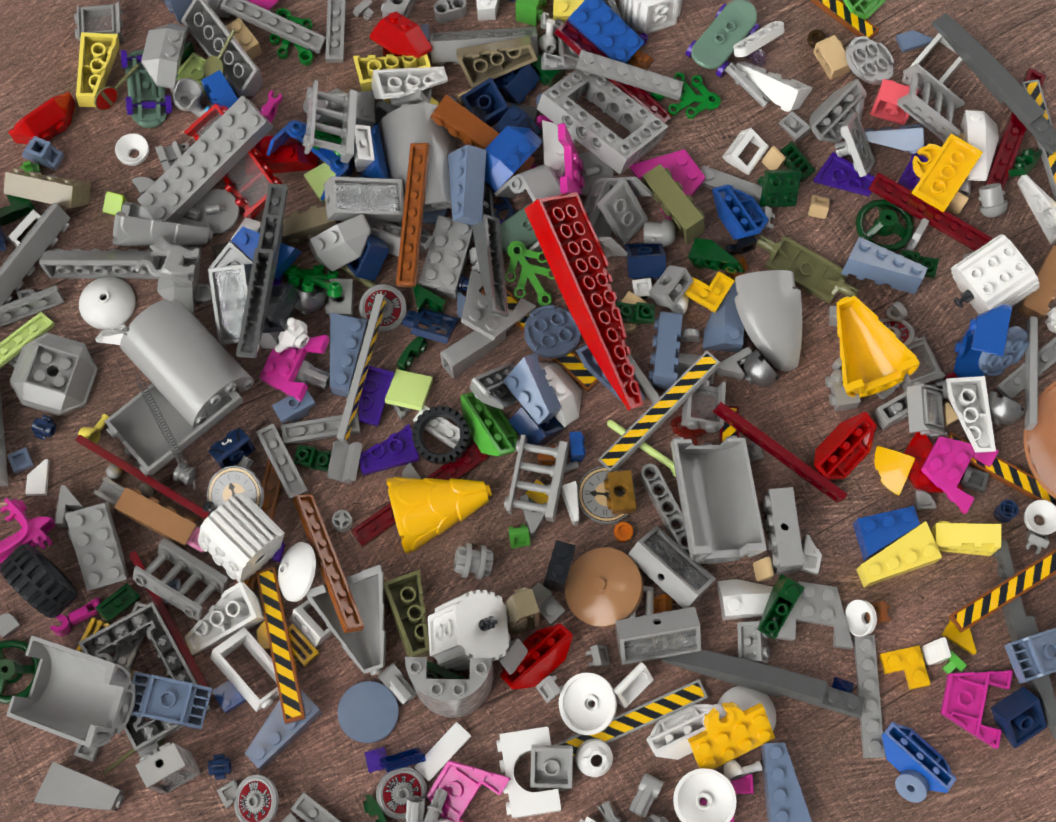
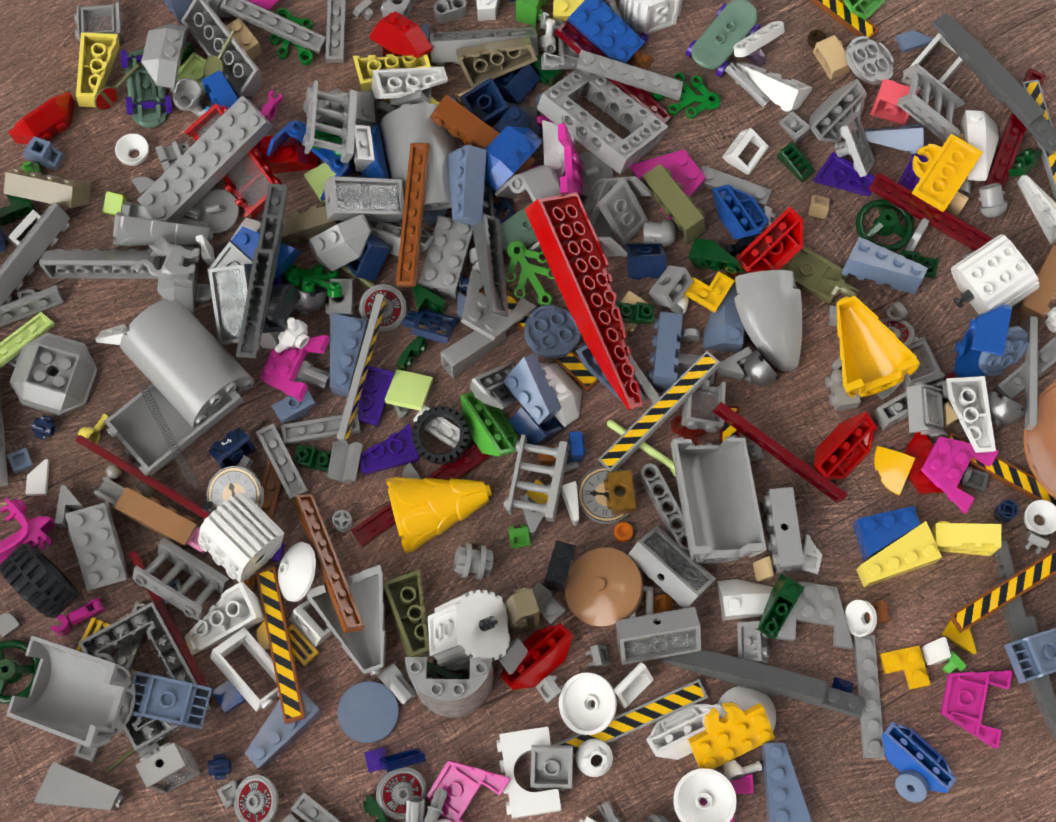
(113, 310): white dish -> none
(117, 603): dark green plate -> none
(179, 476): light grey wheel -> none
(206, 249): none -> white tile
(443, 751): white tile -> none
(642, 287): white plate -> none
(647, 791): light grey piece -> none
(774, 159): tan slope -> none
(775, 245): none -> red wedge
(779, 187): dark green plate -> none
(923, 500): light grey tile -> none
(1019, 716): dark blue slope -> none

